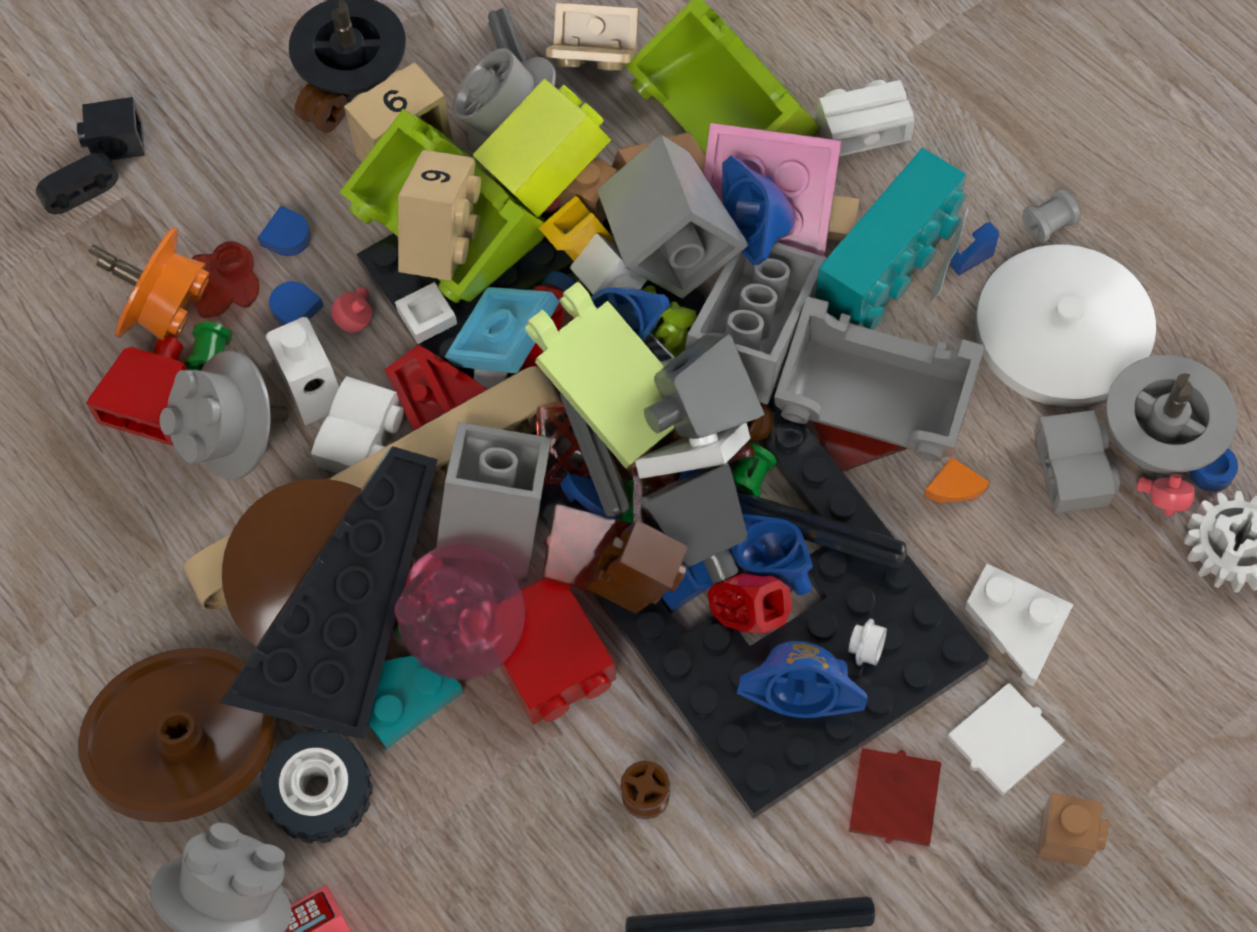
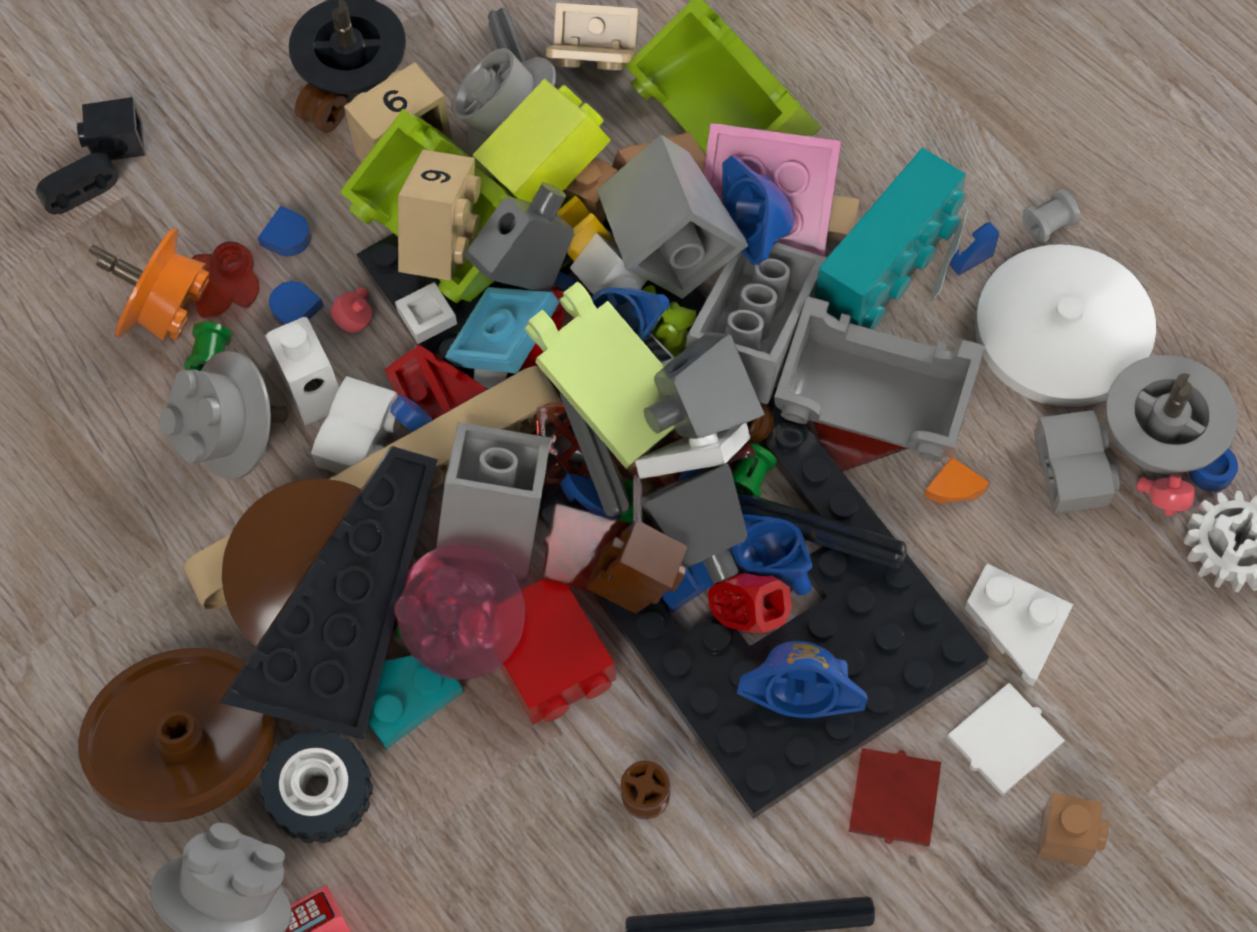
(138, 390): red torso -> none
(409, 413): none -> blue tile
(524, 241): none -> dark grey torso
(866, 116): white brick -> none
(867, 642): white plate -> none

